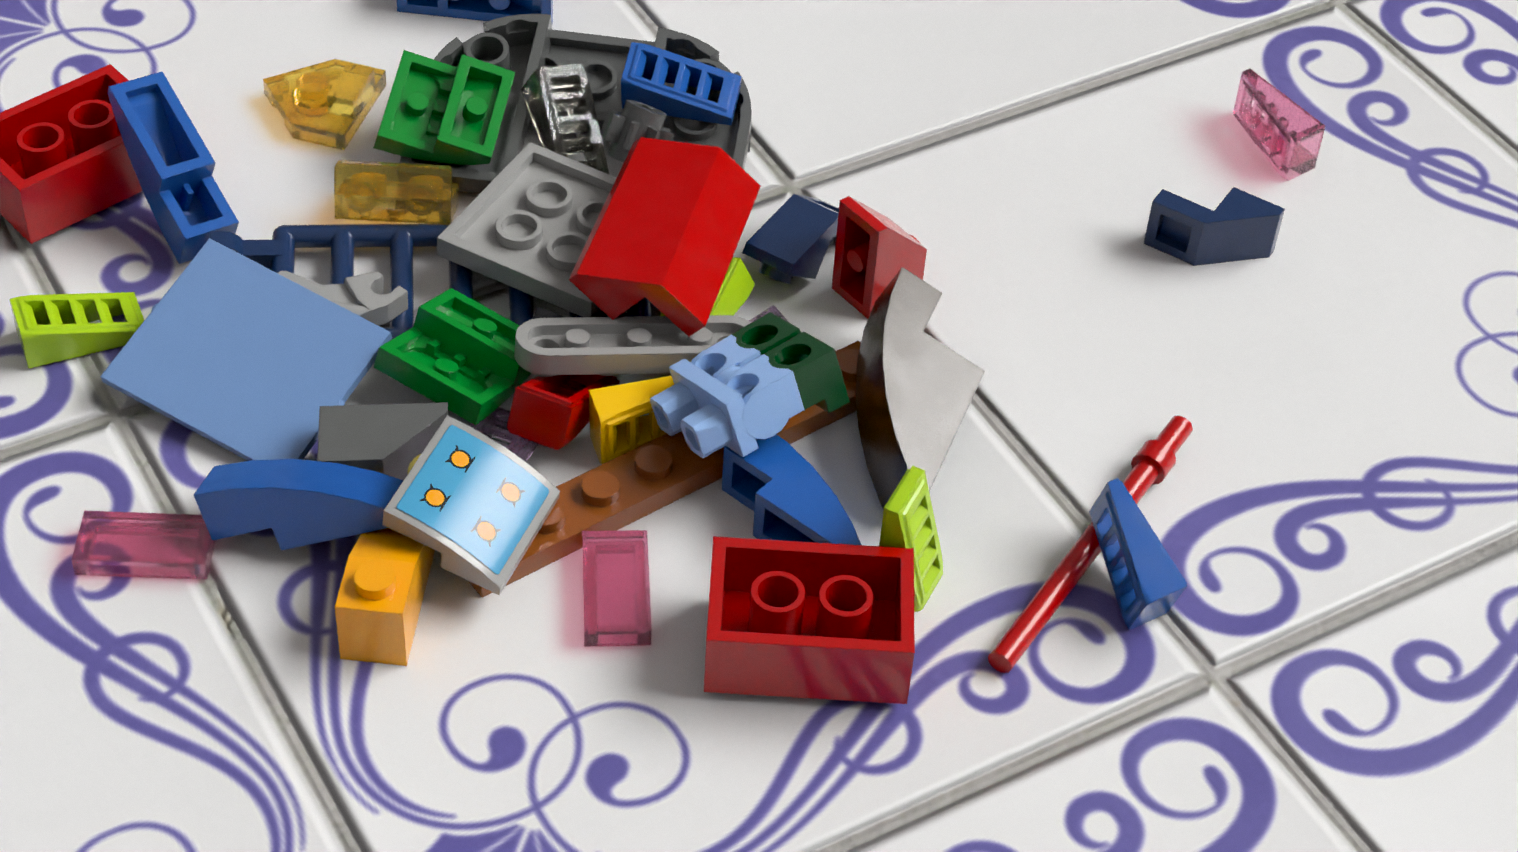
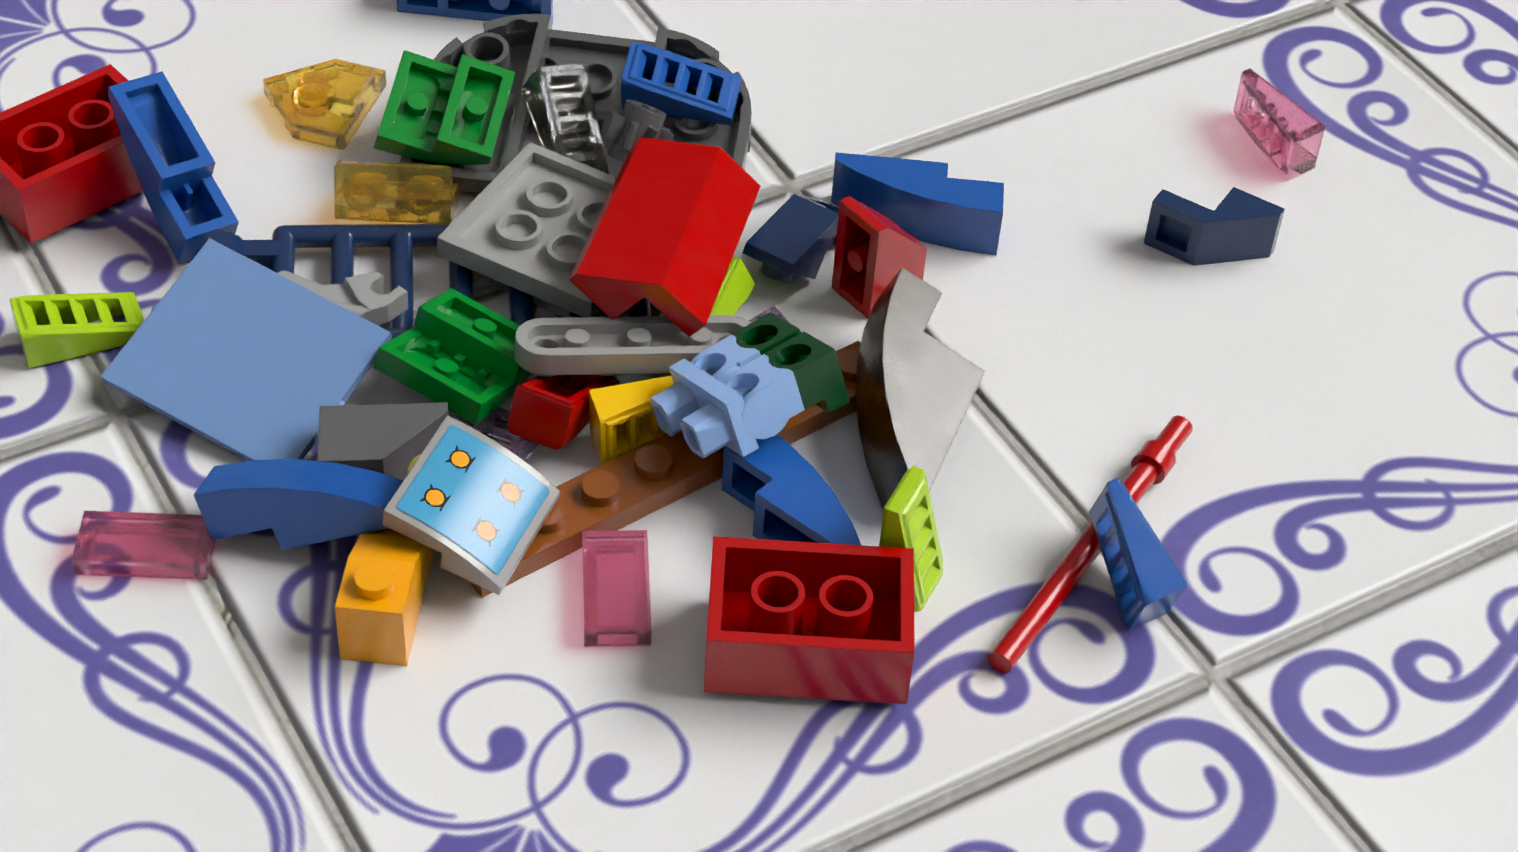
(923, 200): none -> blue slope

